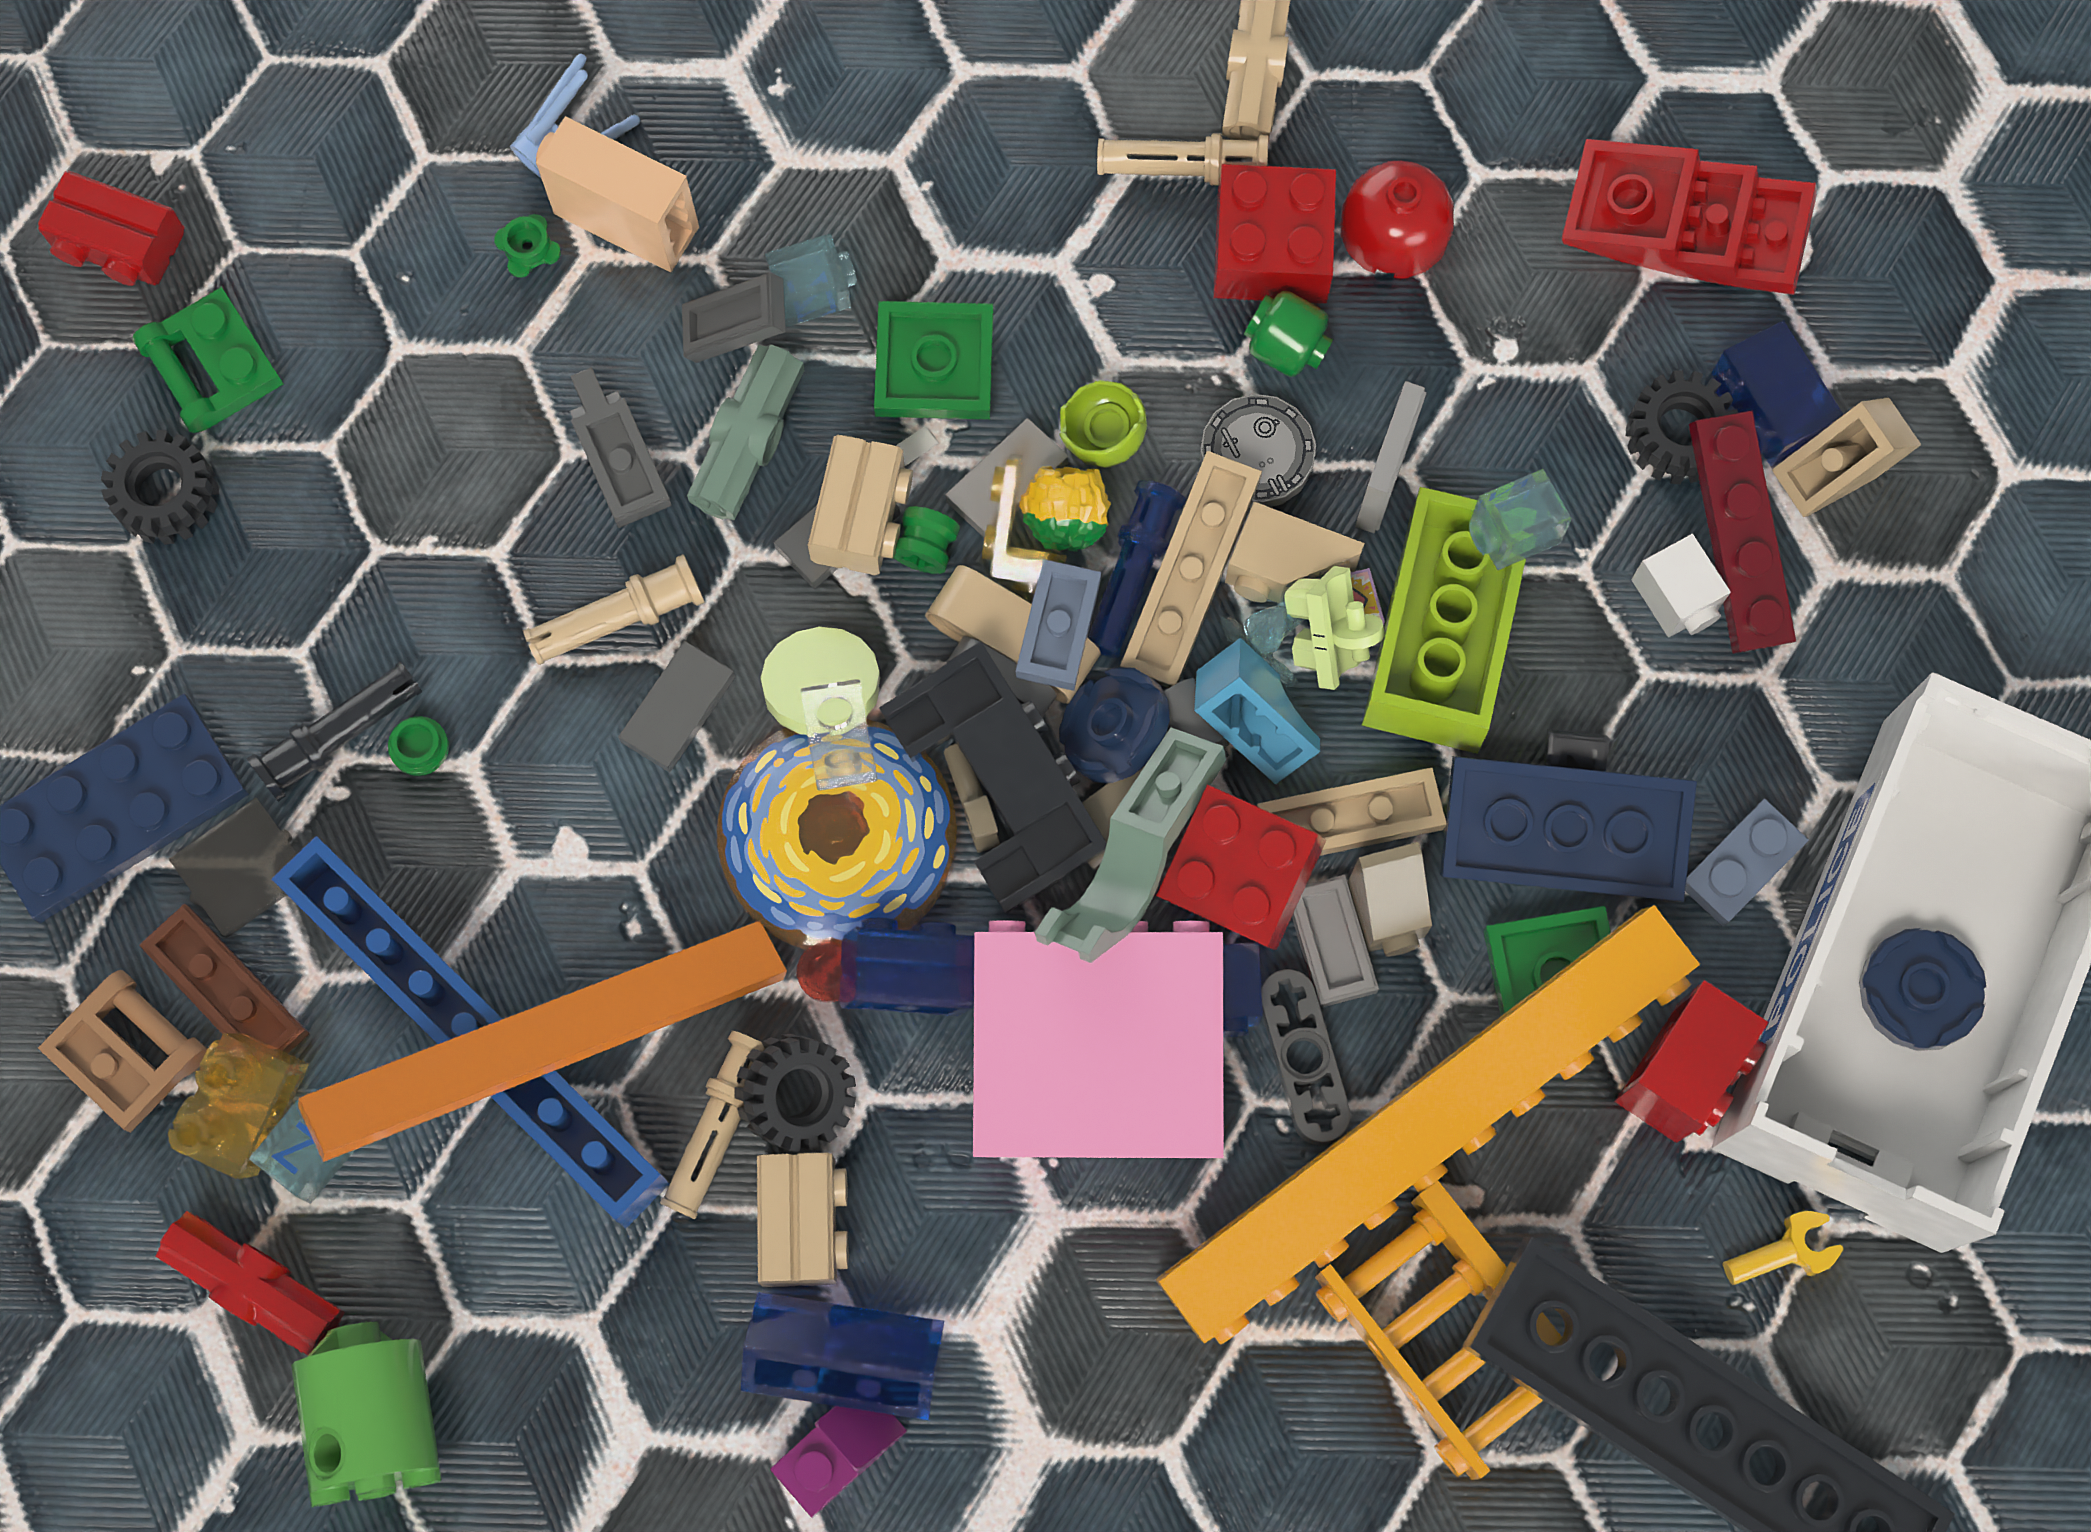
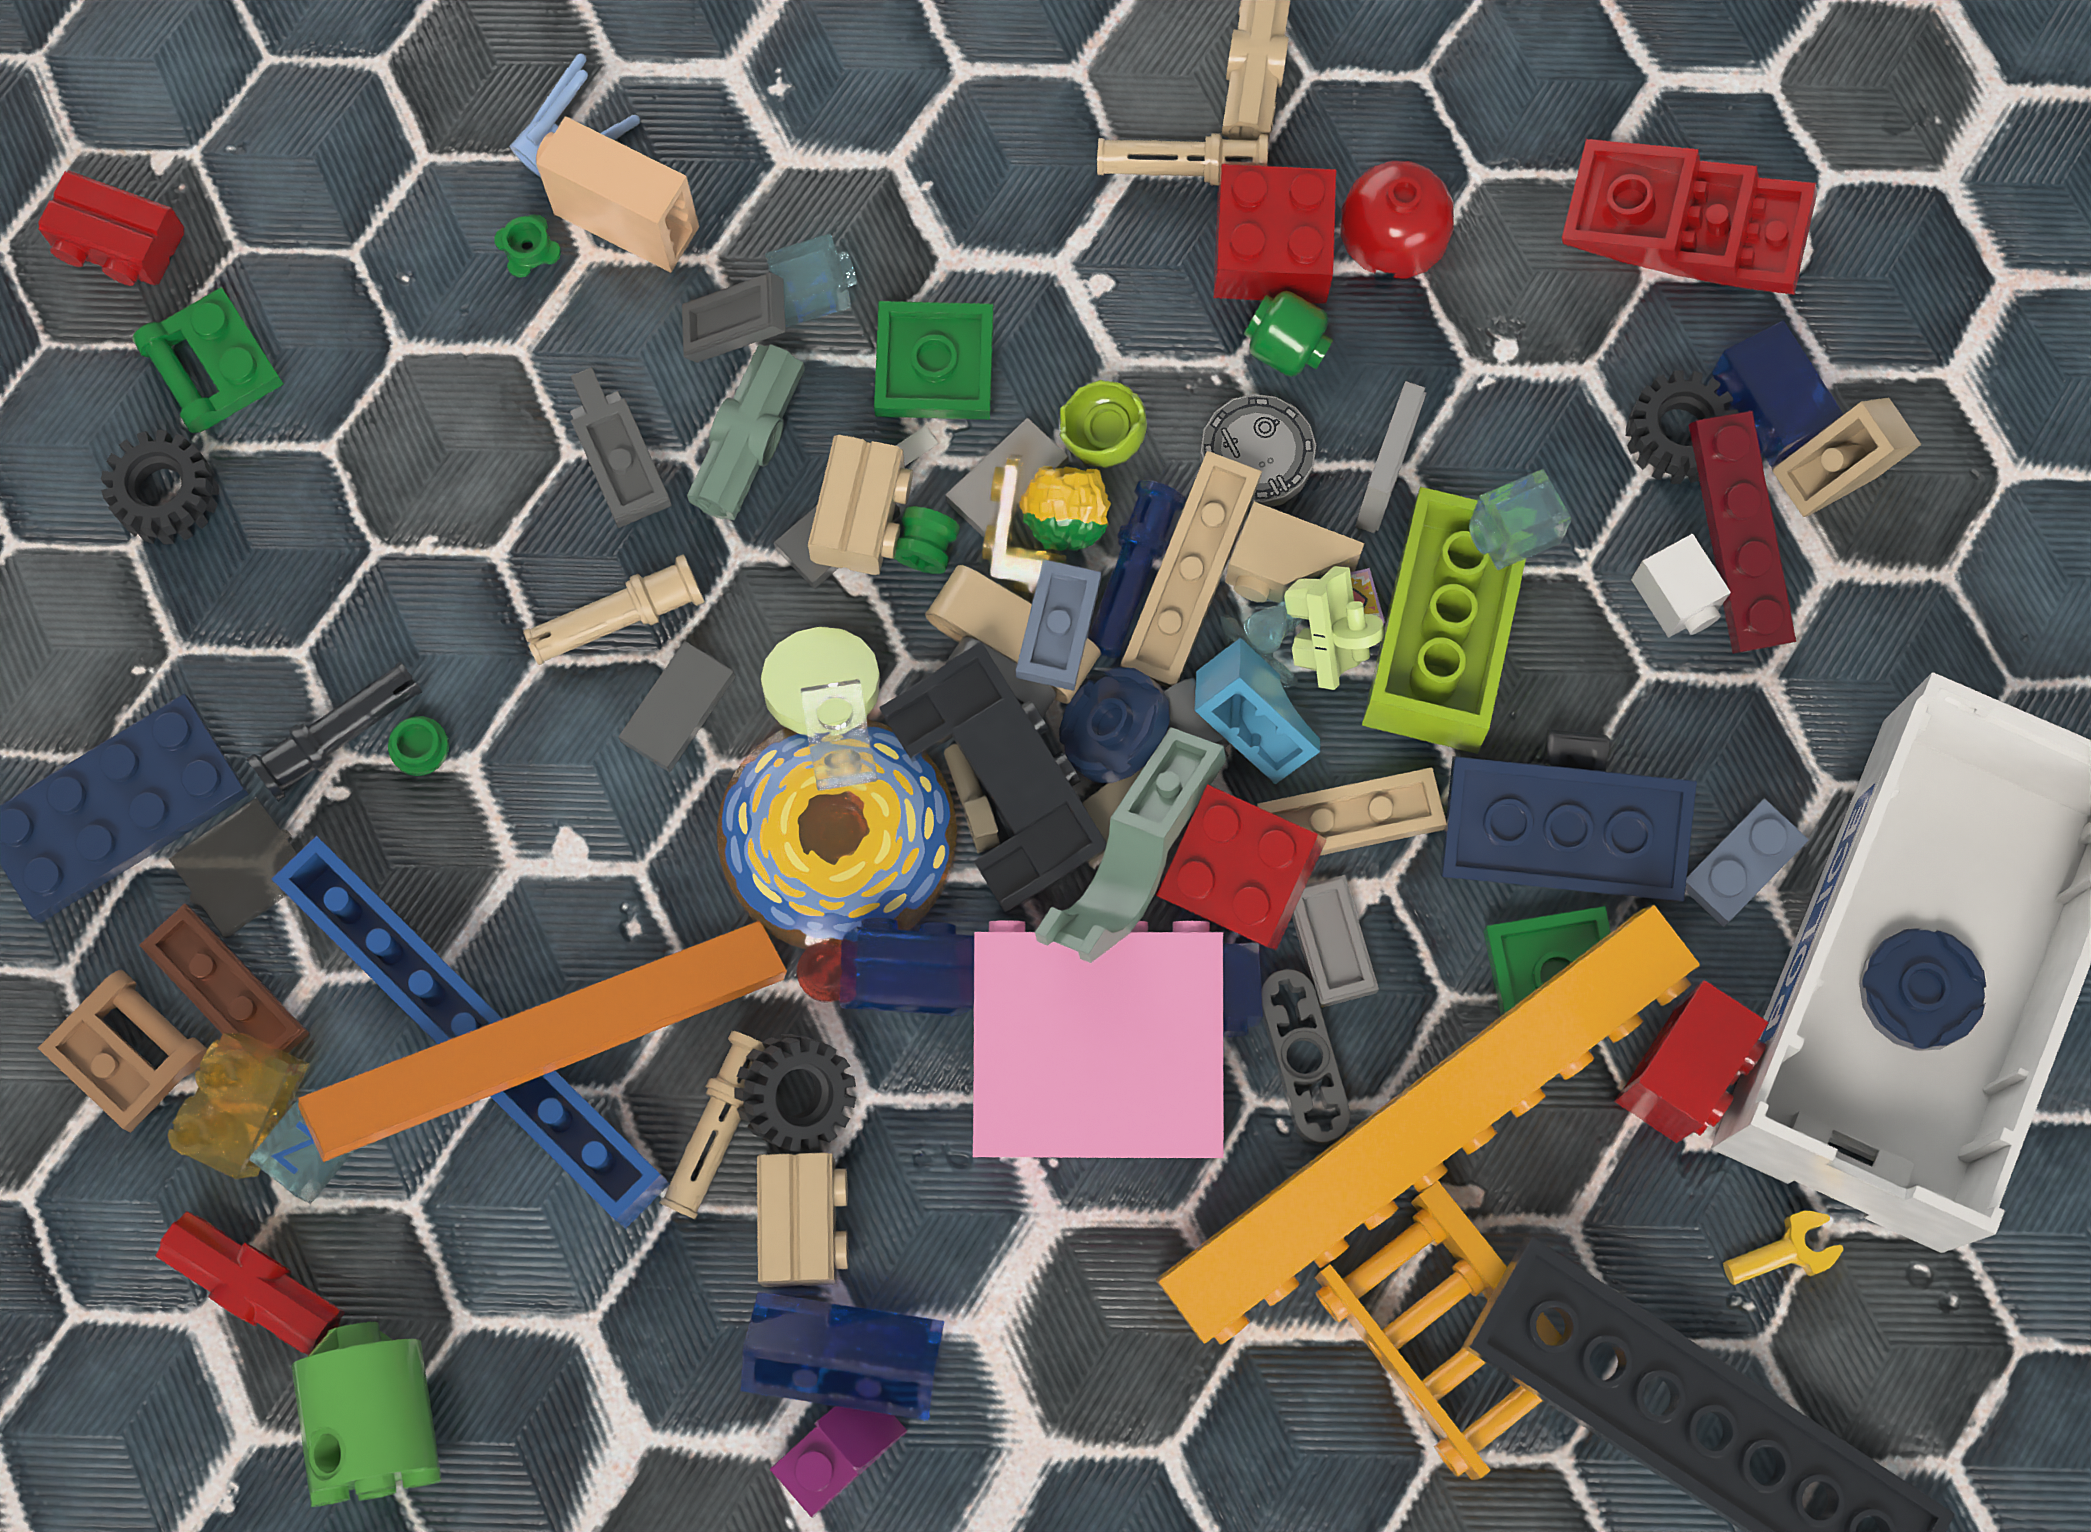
(1391, 899): slope -> none

